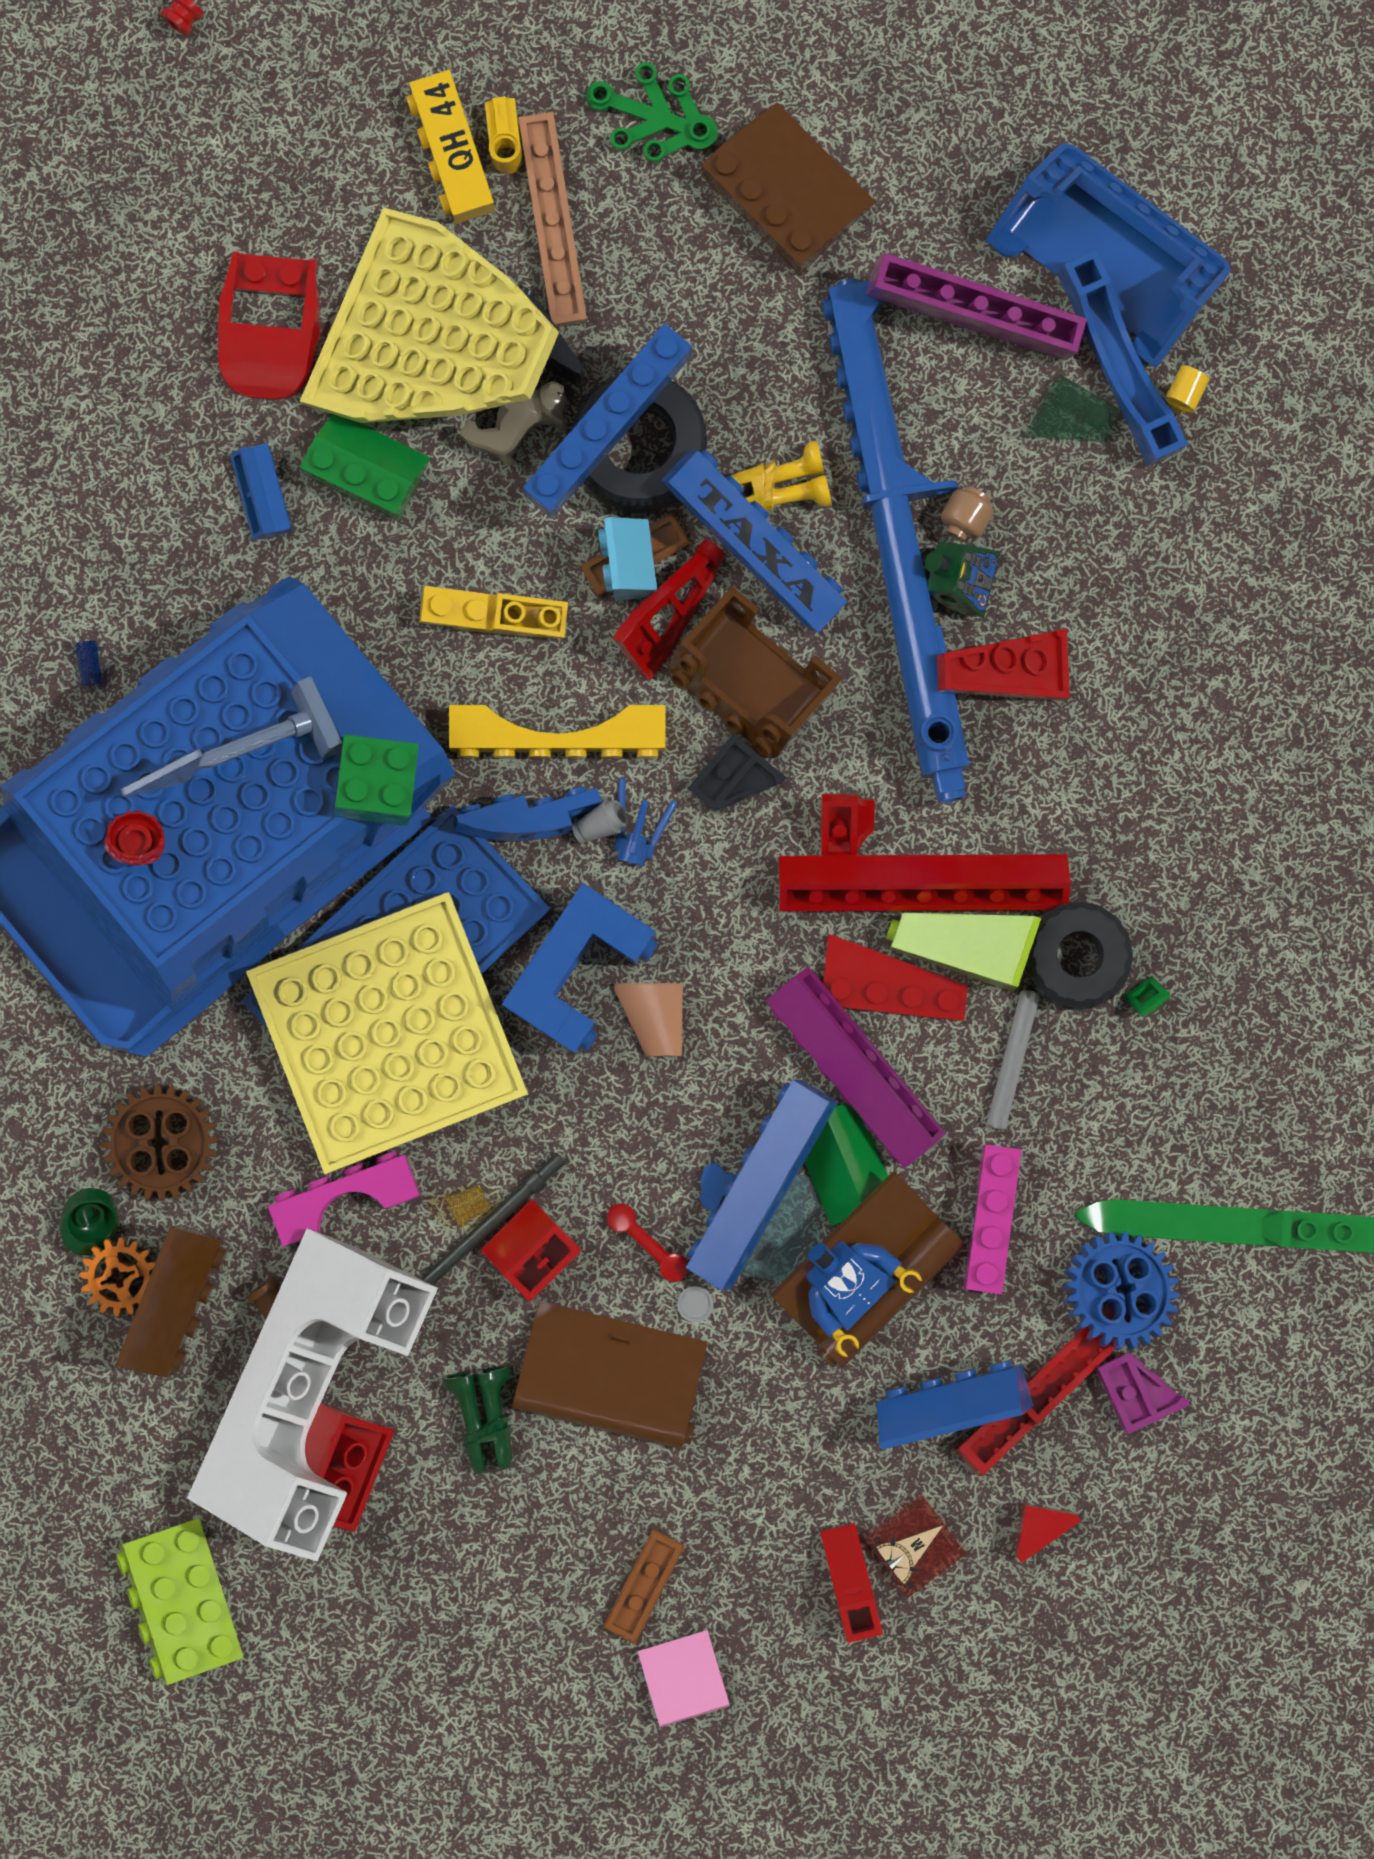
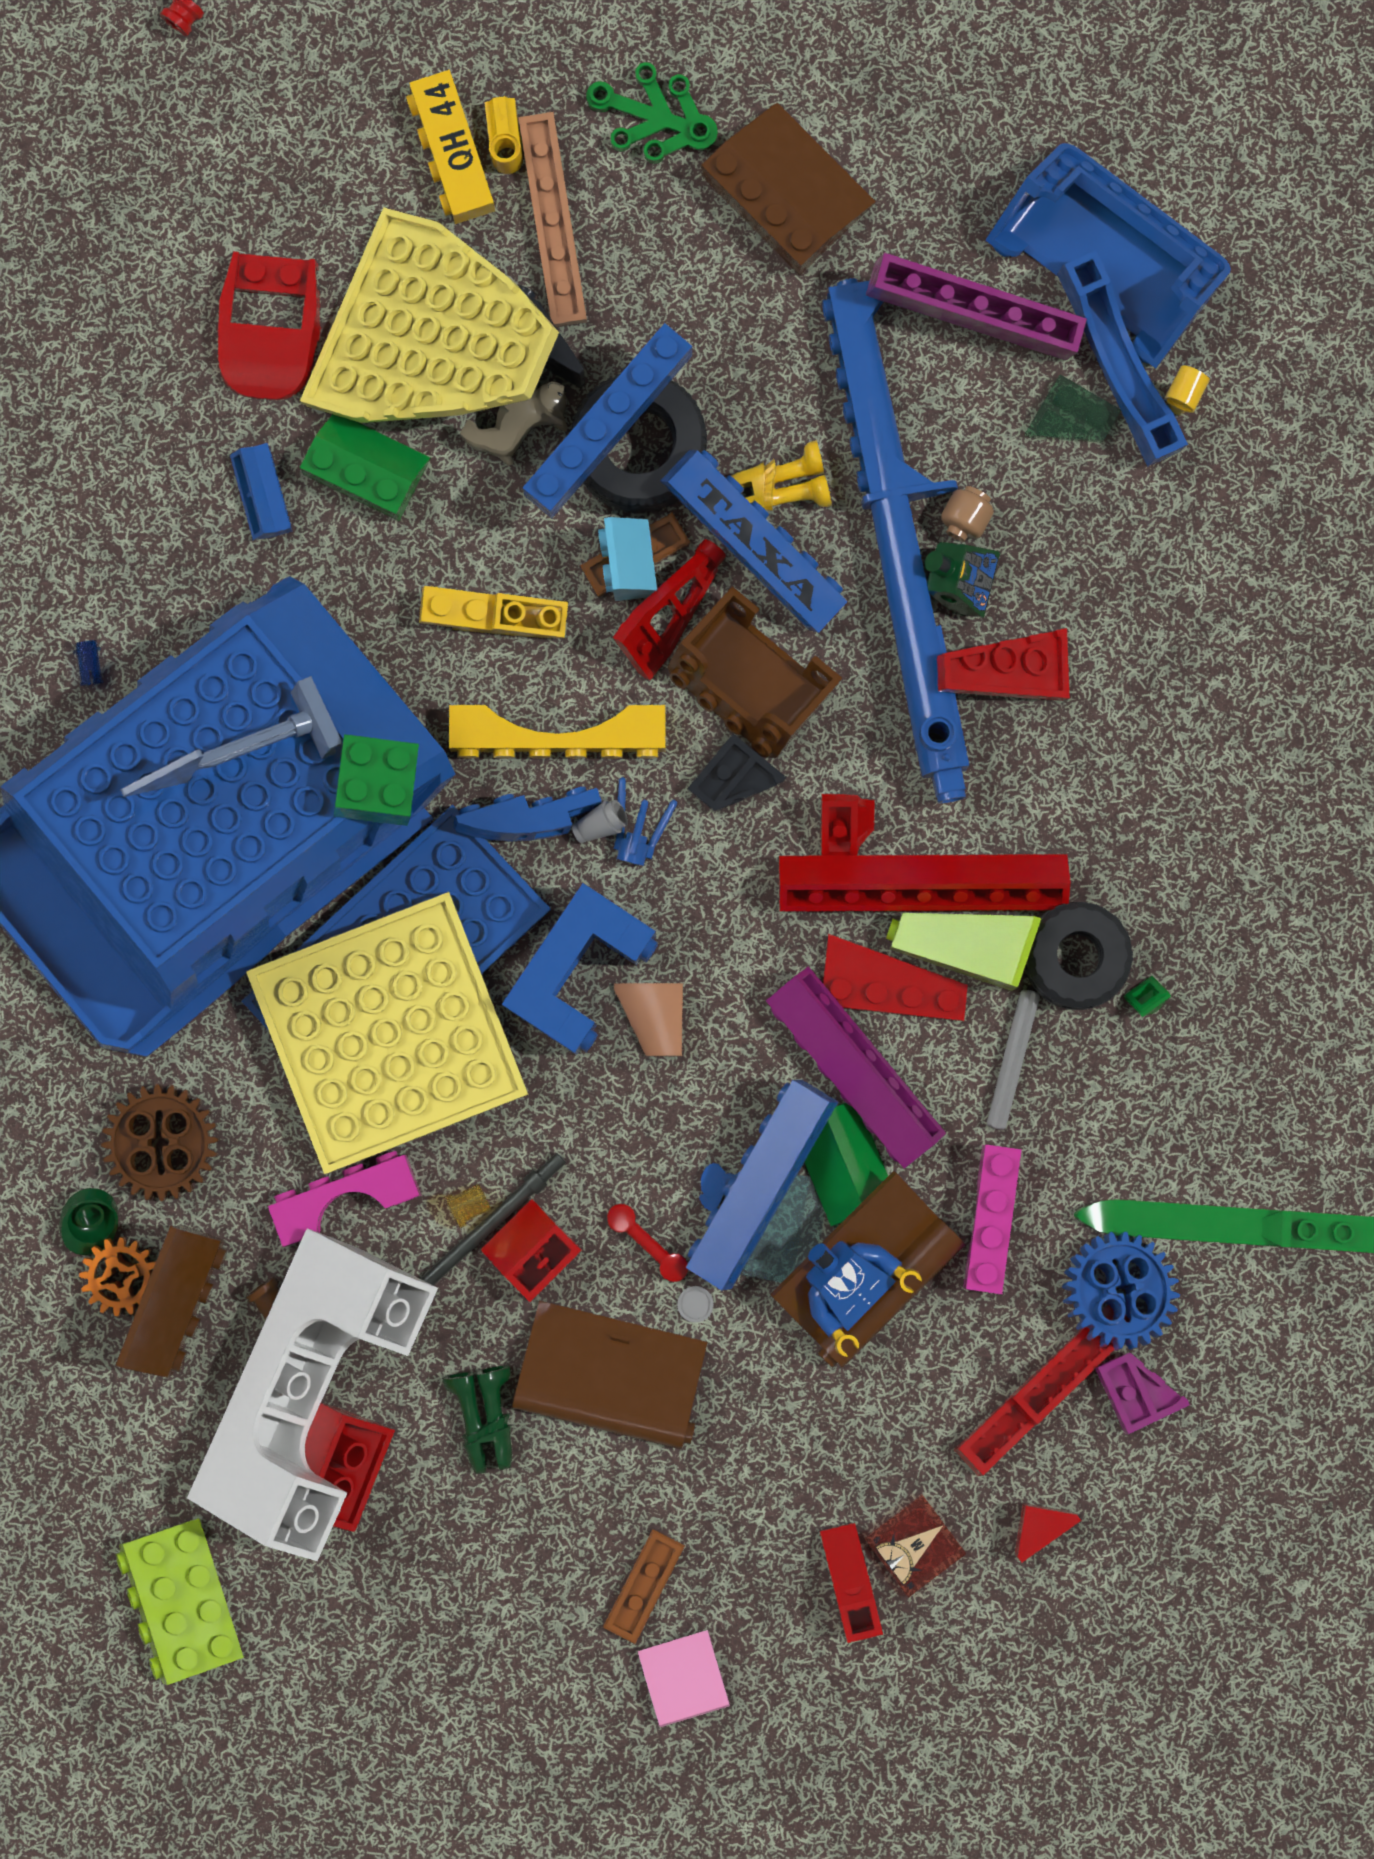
(135, 839): red hair -> none
(952, 1405): blue slope -> none

